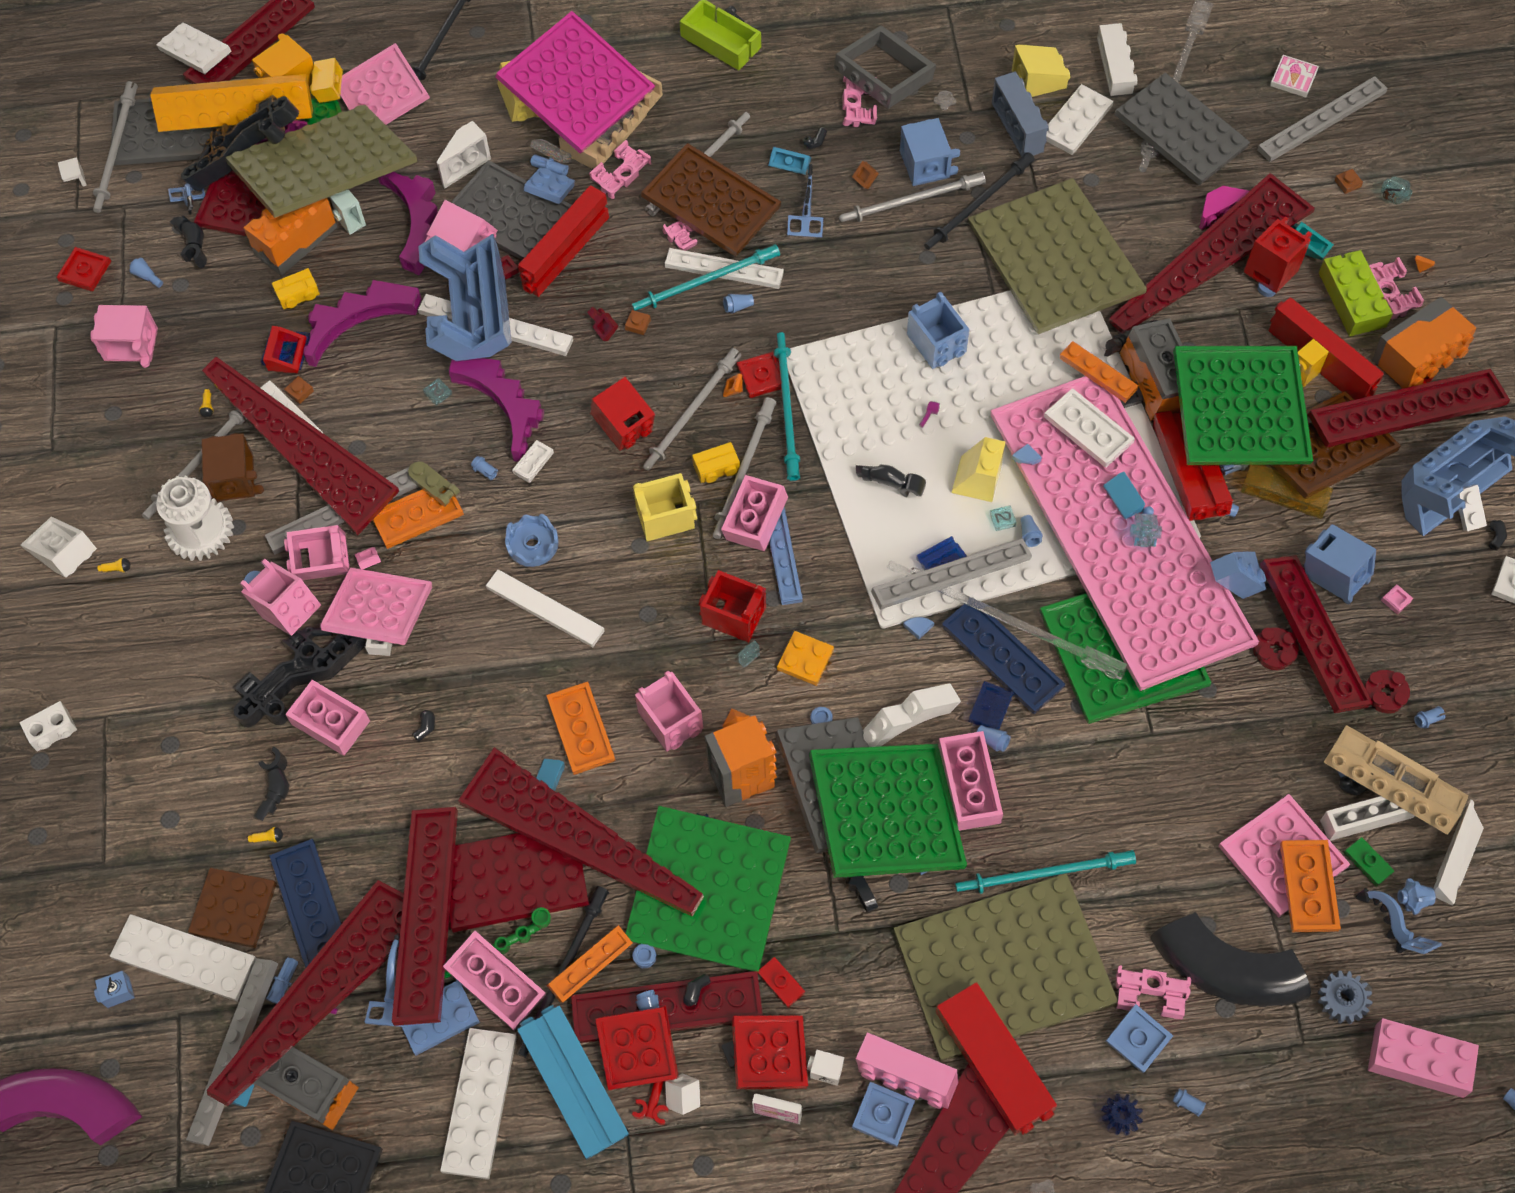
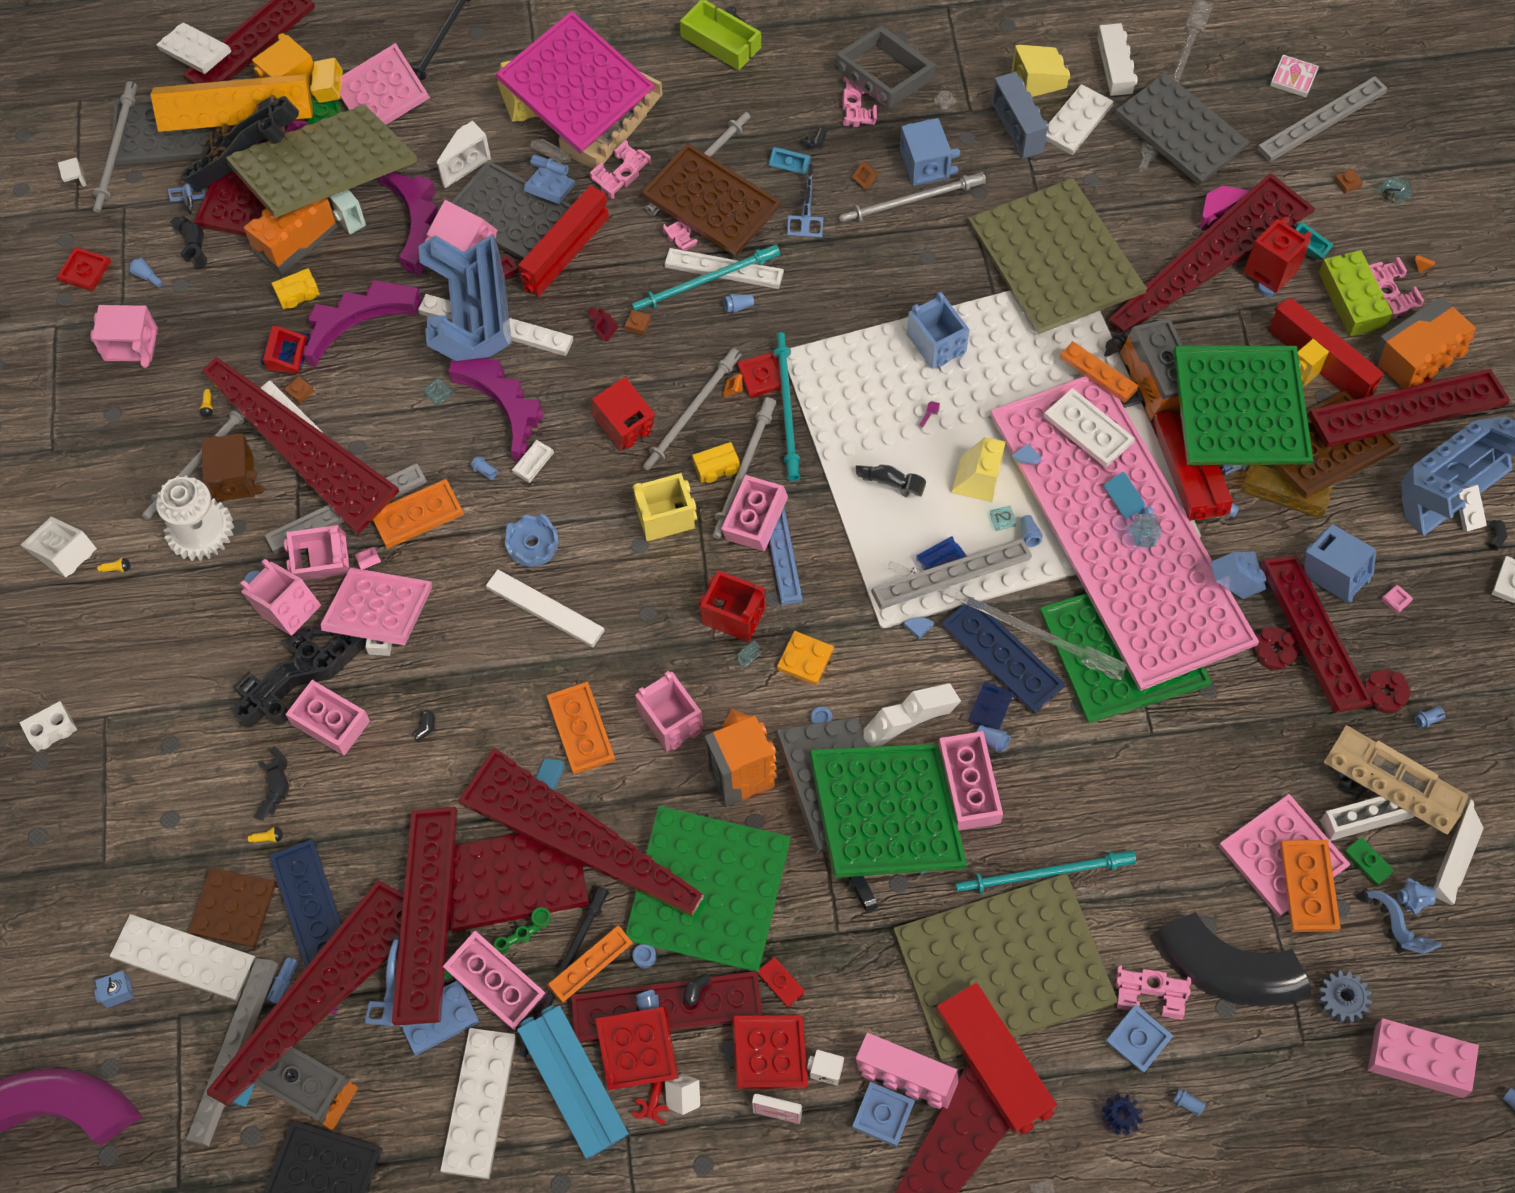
(432, 482): olive plate -> none
(1017, 168): black bar -> none

